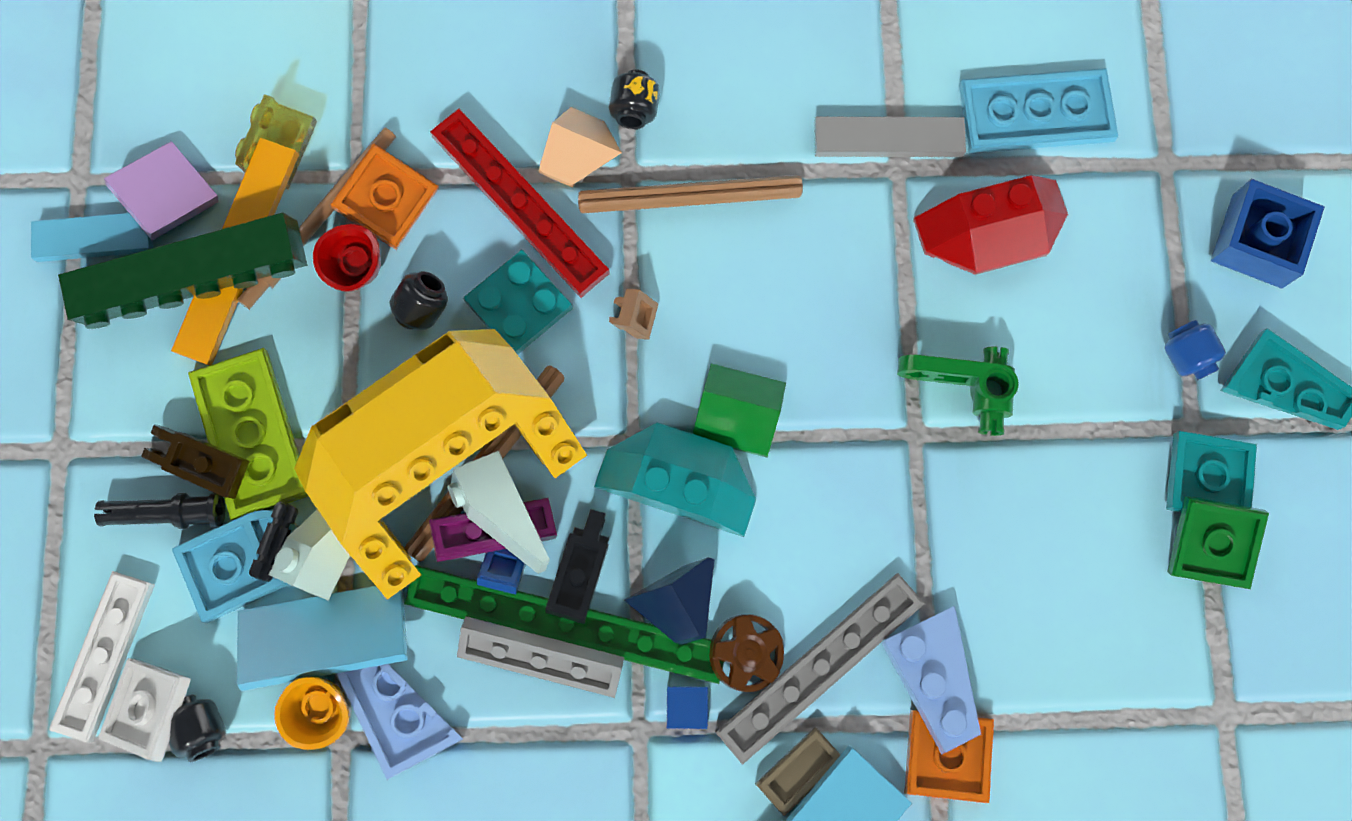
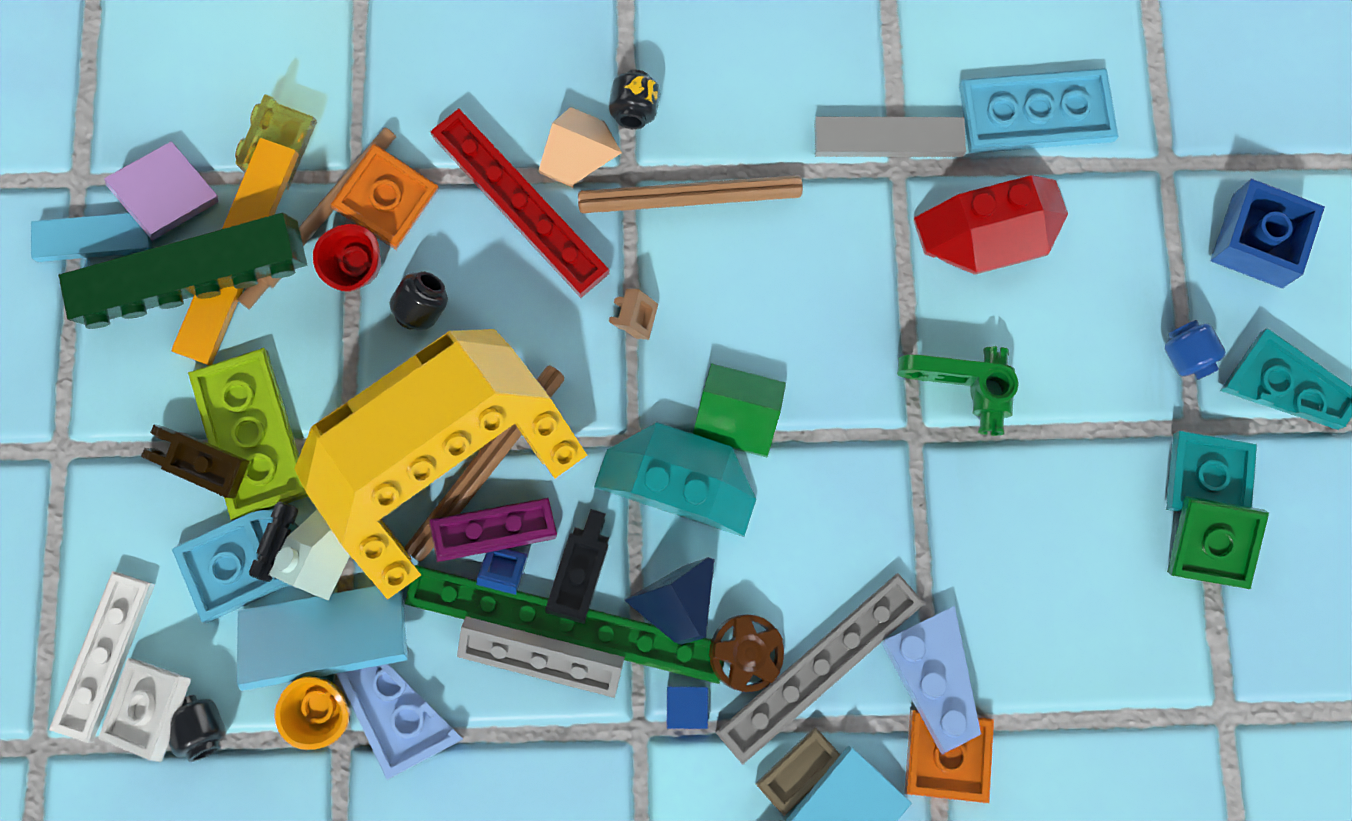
(179, 511): black pin -> none
(496, 507): light aqua slope -> none
(518, 302): teal plate -> none

